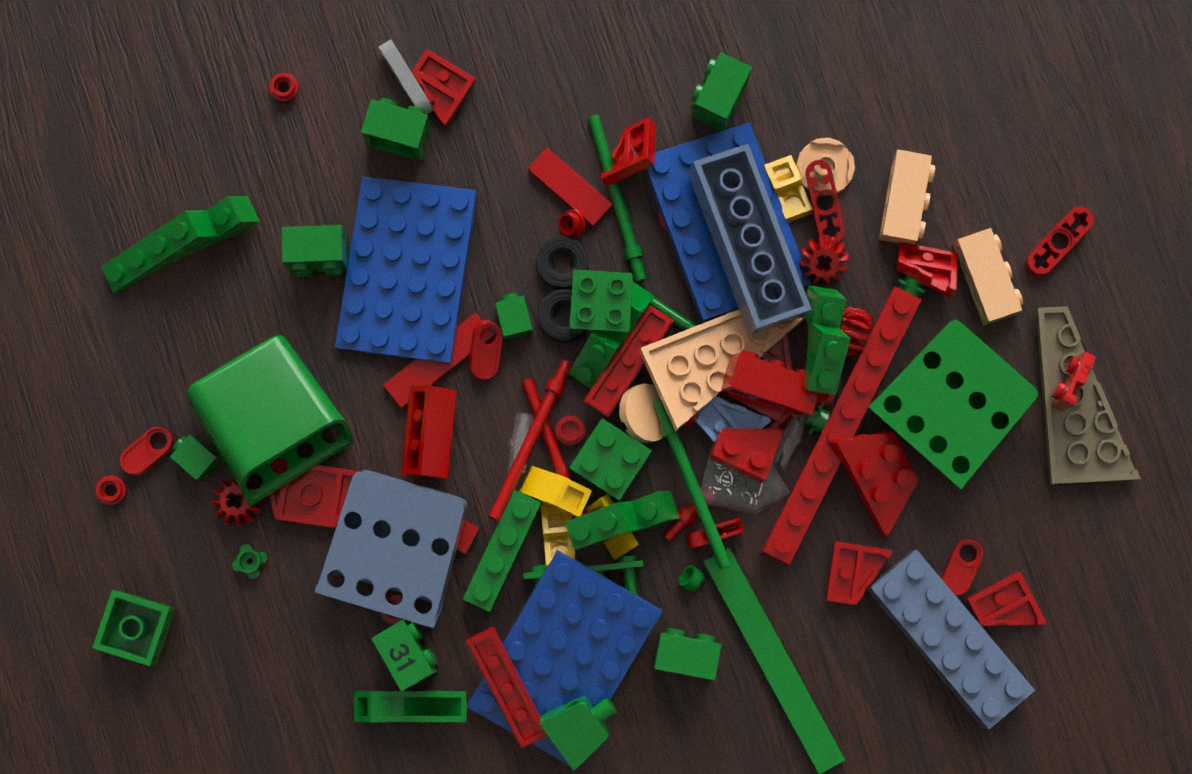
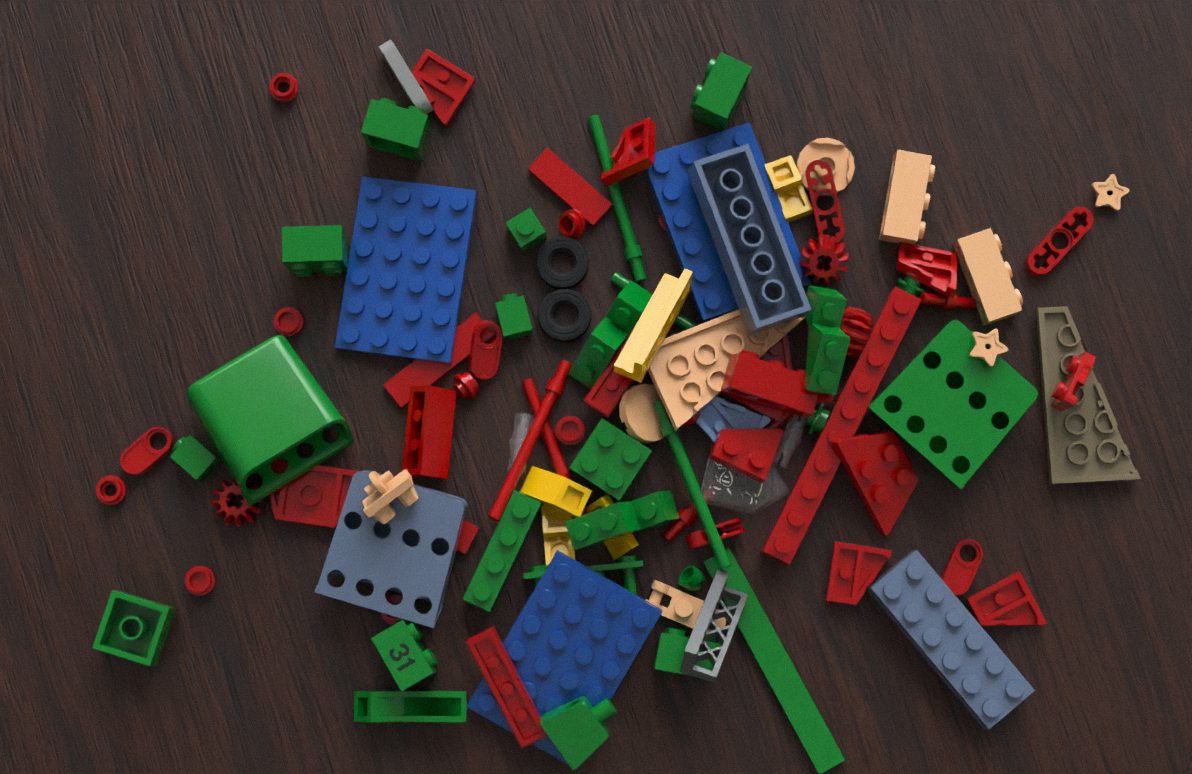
(180, 238): green arch -> none
(200, 580): none -> red plate
(241, 564): green plate -> none
(288, 321): none -> red plate
(385, 490): none -> light nougat hips
(465, 385): none -> red plate
(526, 230): none -> green brick
(600, 301): green bracket -> none
(653, 326): none -> yellow fence
(682, 607): none -> light nougat plate
(706, 622): none -> dark grey fence
(946, 302): none -> red bar
(992, 339): none -> light nougat plate
(1103, 198): none -> light nougat plate

